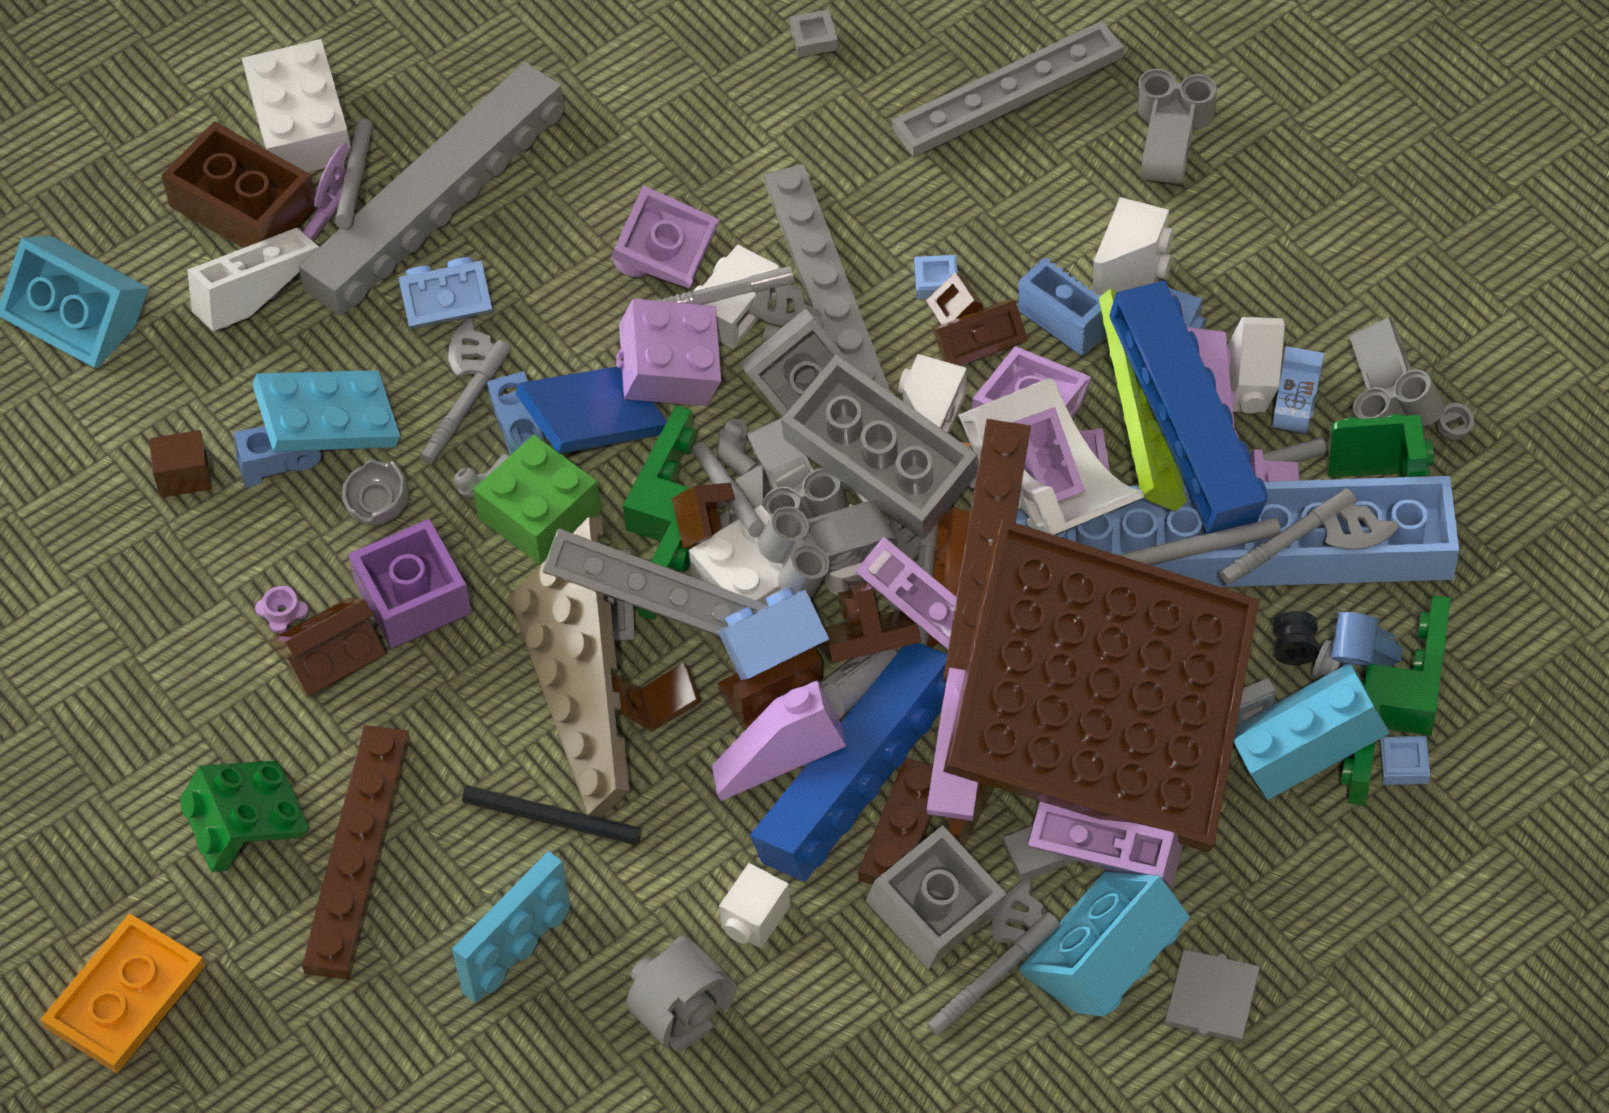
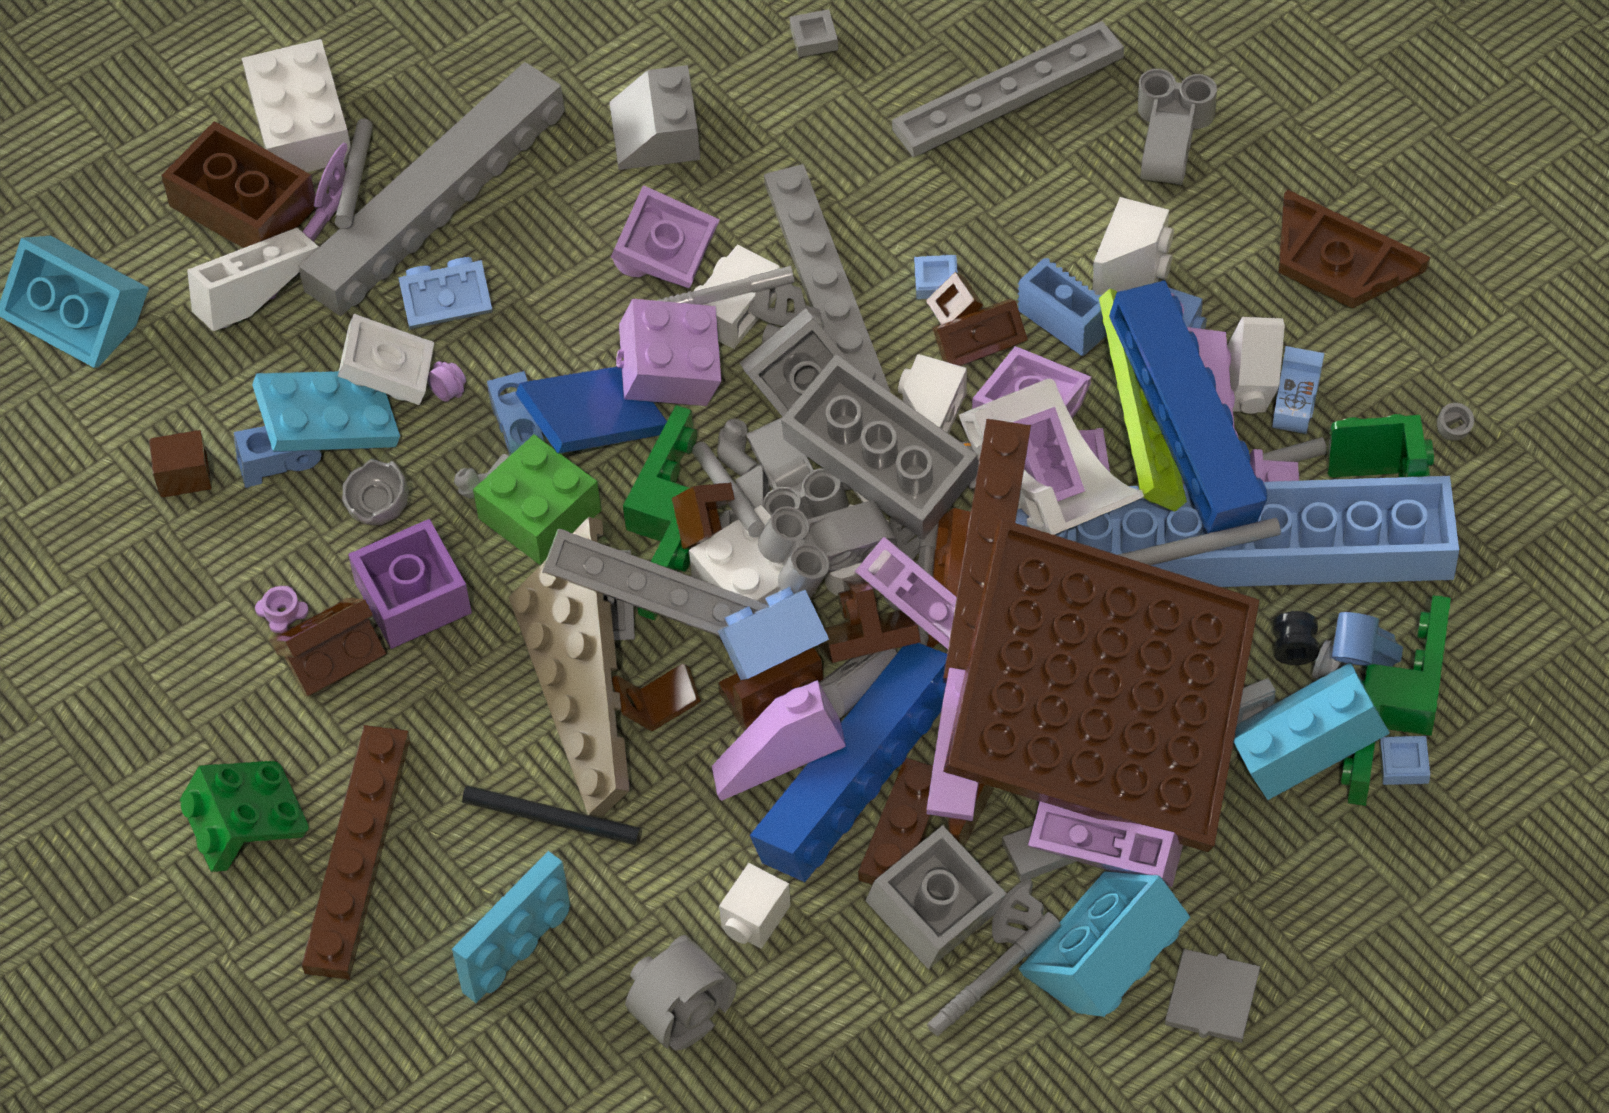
(123, 993): light orange plate -> none
(386, 359): none -> white plate
(446, 381): none -> lavender plate
(484, 370): light grey piece -> none
(655, 120): none -> light grey slope
(1326, 515): light grey piece -> none
(1341, 254): none -> reddish brown wing
(1390, 379): light grey piece -> none

